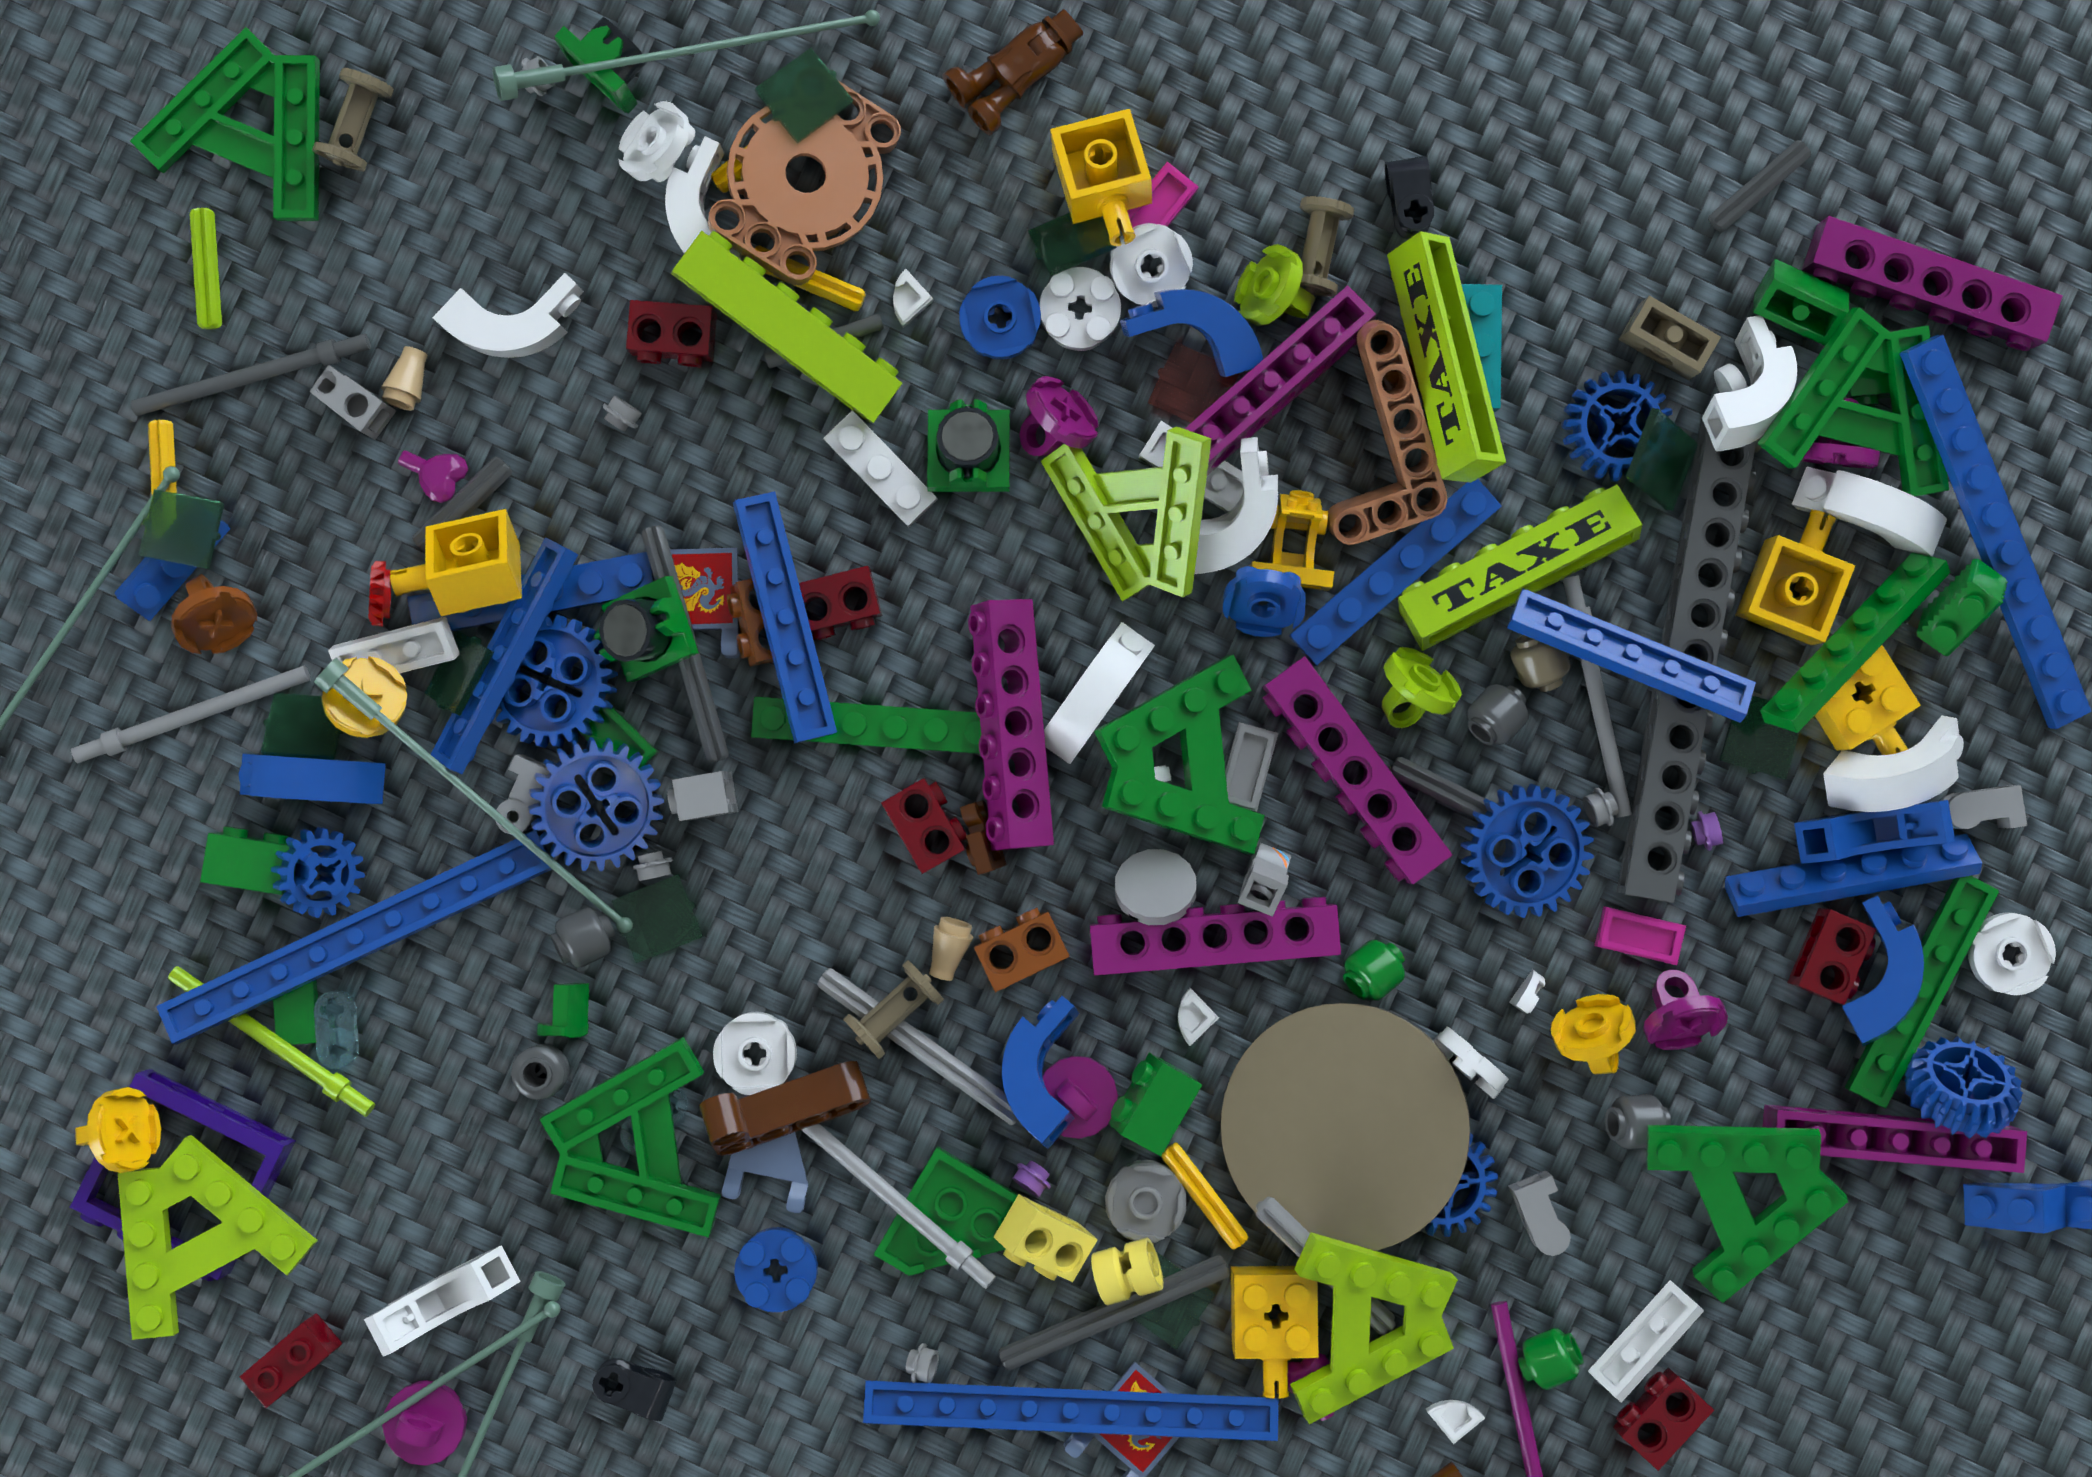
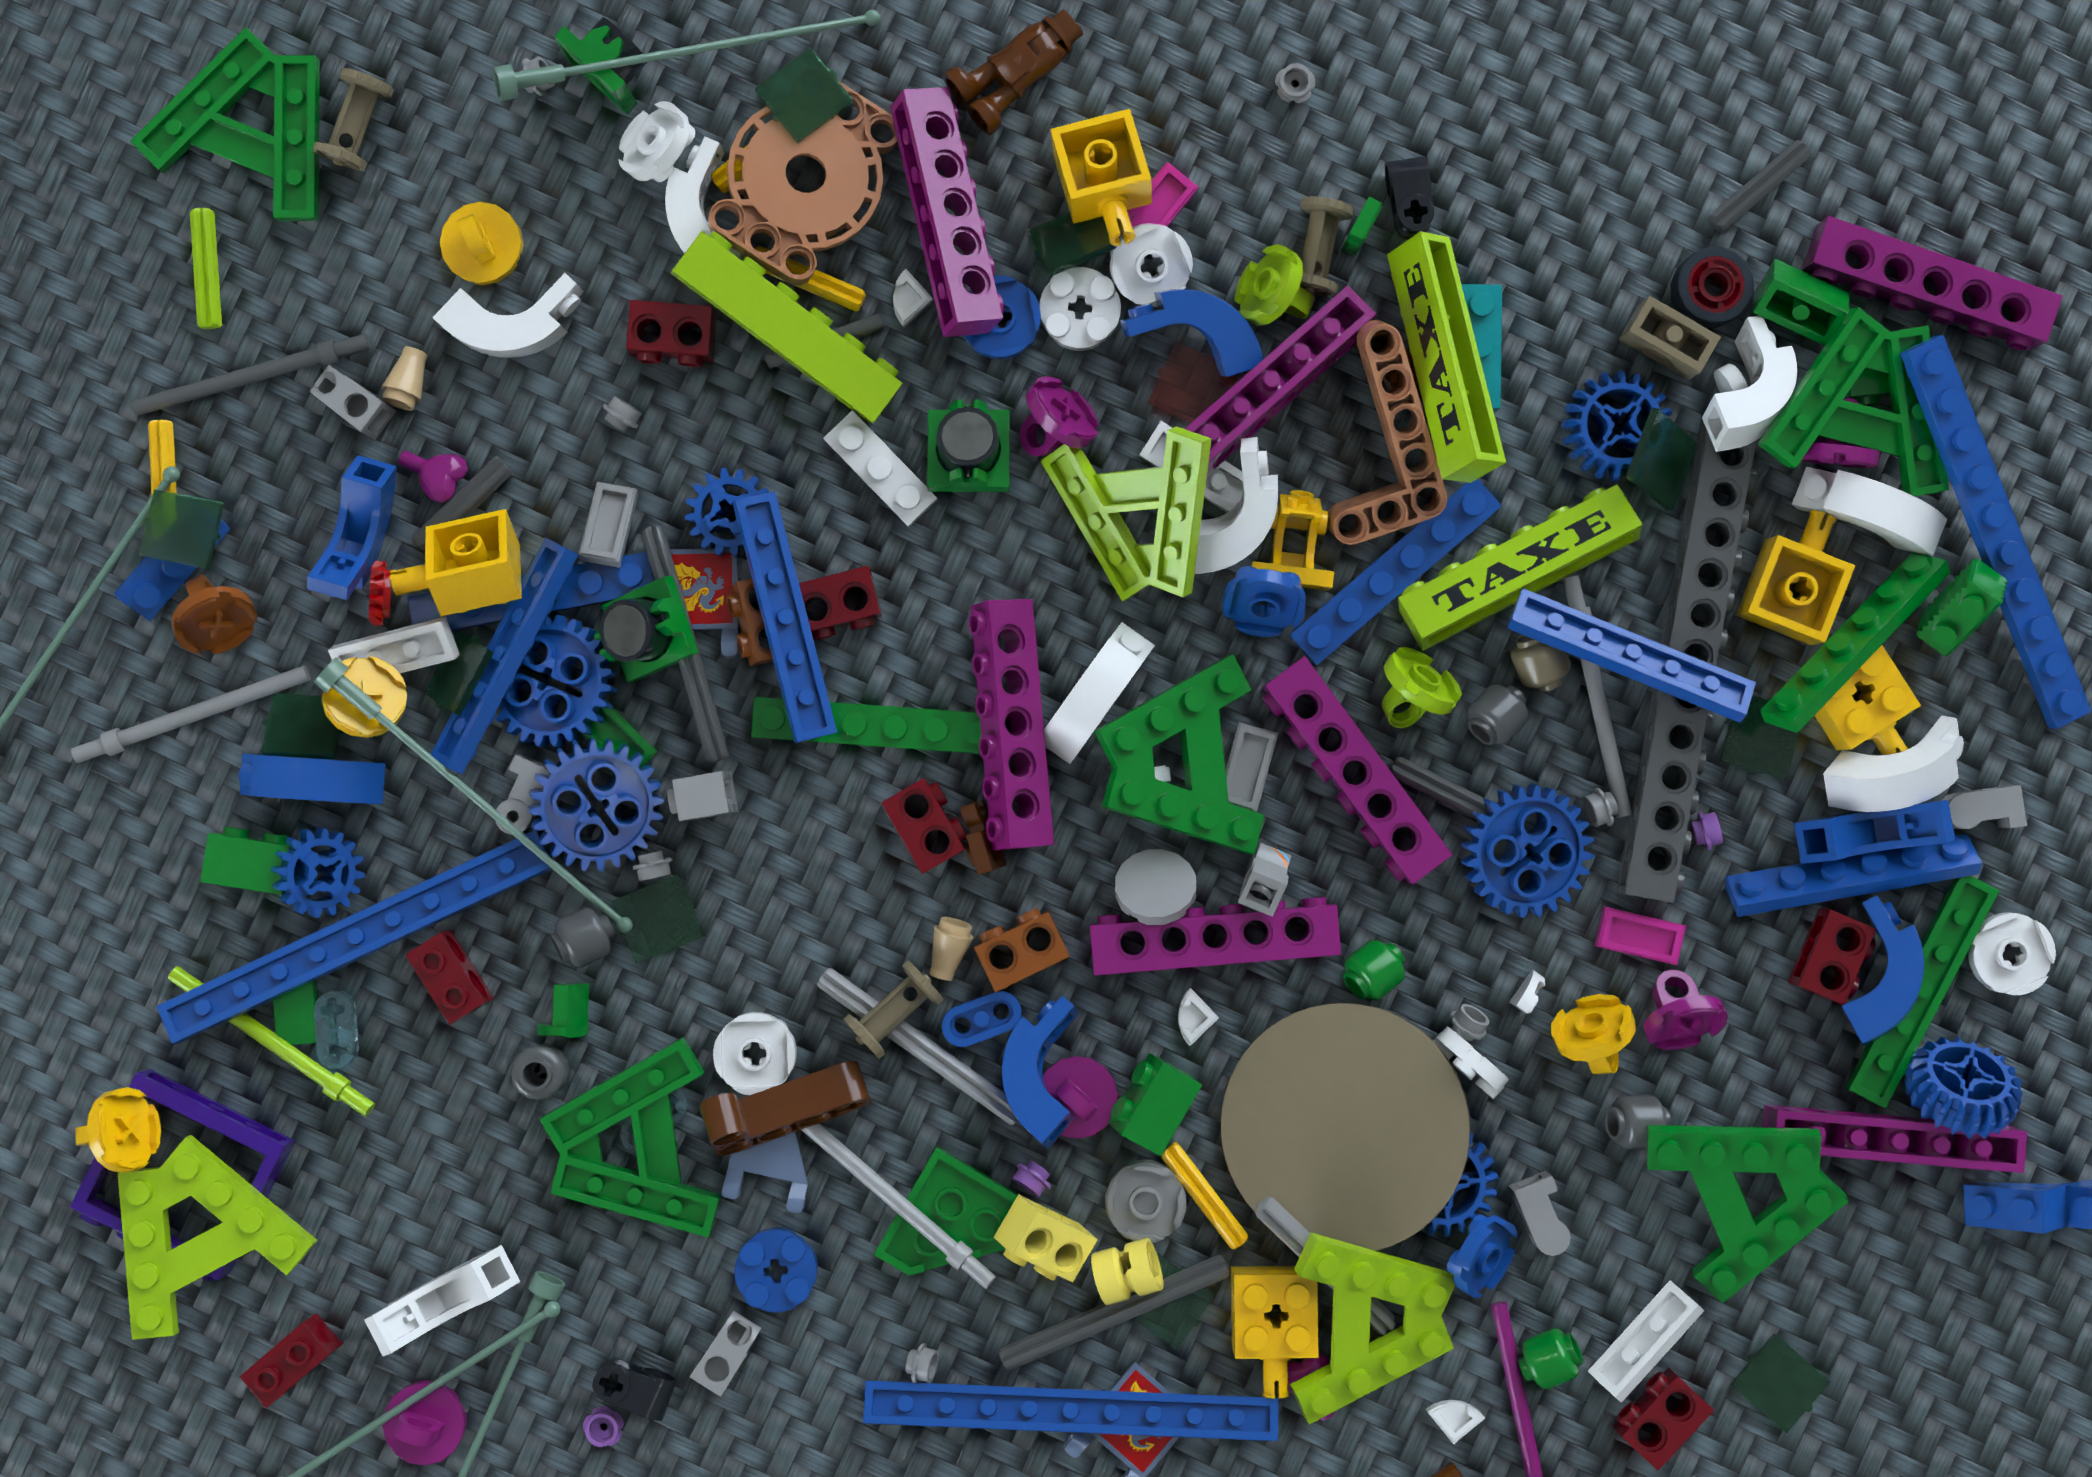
(359, 530): none -> blue arch
(449, 976): none -> dark red brick
(481, 243): none -> yellow tile
(600, 1437): none -> medium lavender plate
(608, 524): none -> light grey tile
(712, 522): none -> blue gear
(725, 1354): none -> light grey leg
(958, 310): none -> magenta brick
(982, 1018): none -> blue plate
(1299, 73): none -> light grey plate
(1362, 226): none -> green tile
(1469, 1022): none -> light grey plate
(1483, 1255): none -> blue plate
(1731, 275): none -> wheel
(1780, 1383): none -> clear green piece

